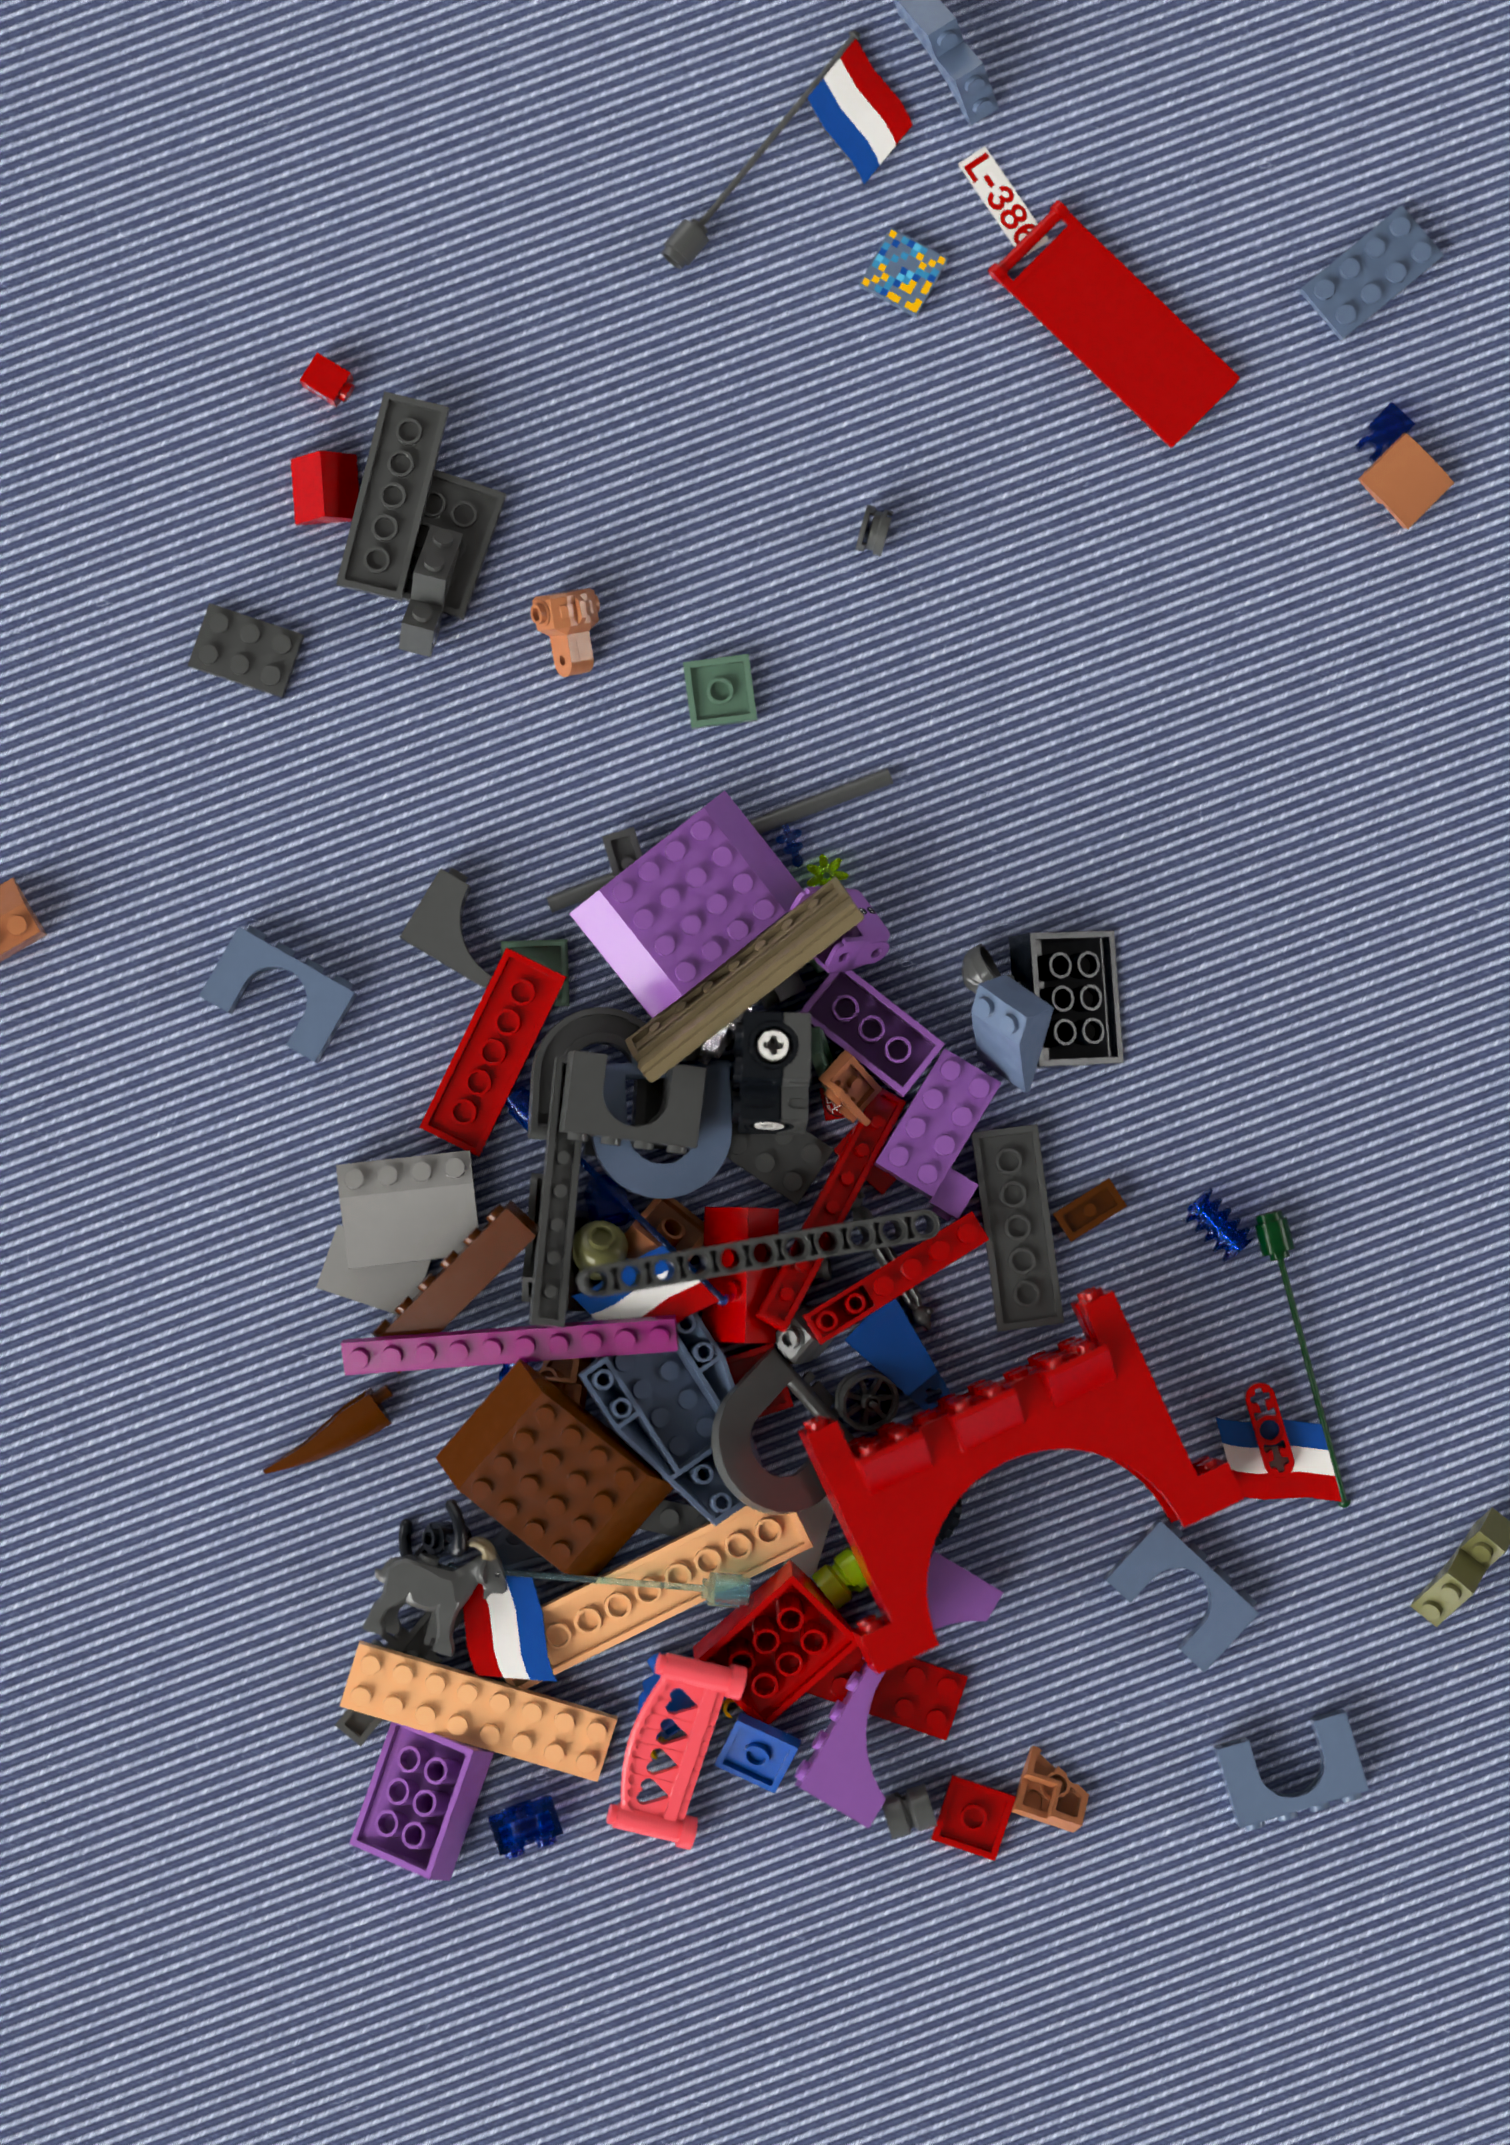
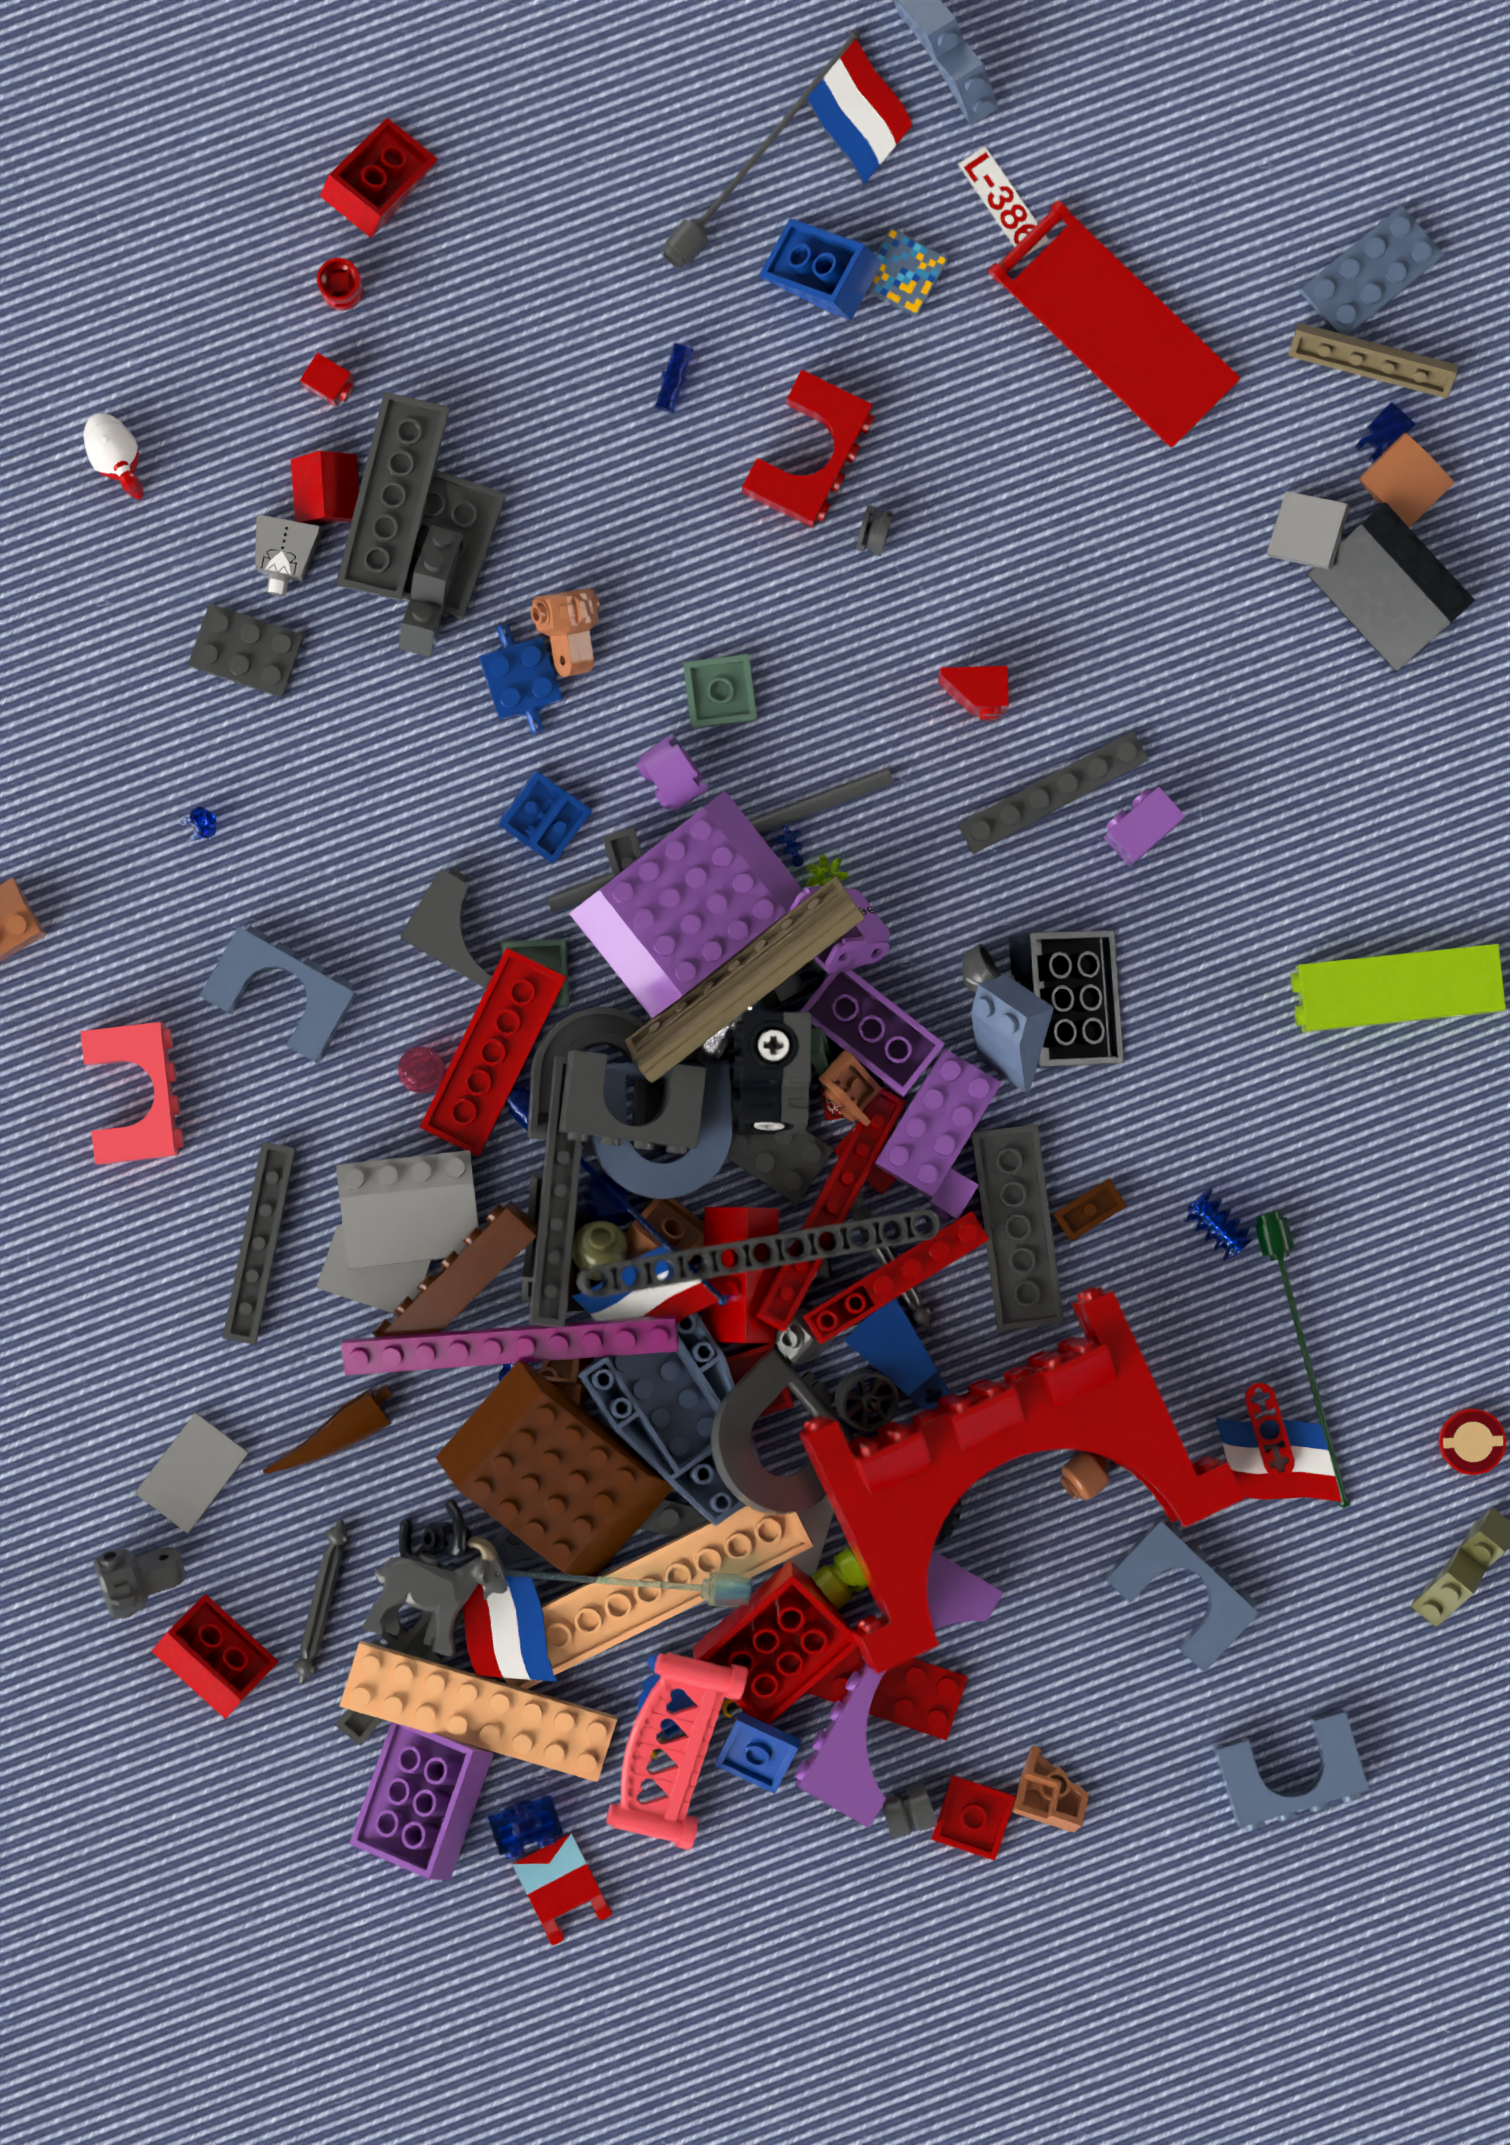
(113, 452): none -> white hair
(130, 1579): none -> dark grey piece
(157, 1132): none -> coral arch
(192, 1472): none -> light grey tile
(202, 822): none -> clear blue plate
(215, 1656): none -> red slope
(259, 1243): none -> dark grey plate
(284, 551): none -> light grey torso
(321, 1601): none -> dark grey wheel
(340, 284): none -> red wheel
(377, 177): none -> red slope
(421, 1070): none -> clear pink wheel
(520, 678): none -> blue plate
(544, 817): none -> blue slope
(558, 1882): none -> red flag
(672, 773): none -> medium lavender brick
(673, 378): none -> clear blue pin
(806, 495): none -> red arch
(821, 268): none -> blue slope
(978, 689): none -> red slope
(1053, 792): none -> dark grey plate
(1085, 1475): none -> nougat head
(1143, 826): none -> medium lavender brick
(1308, 530): none -> light grey tile
(1372, 360): none -> dark tan plate
(1391, 587): none -> slope
(1398, 988): none -> lime brick
(1472, 1441): none -> tile

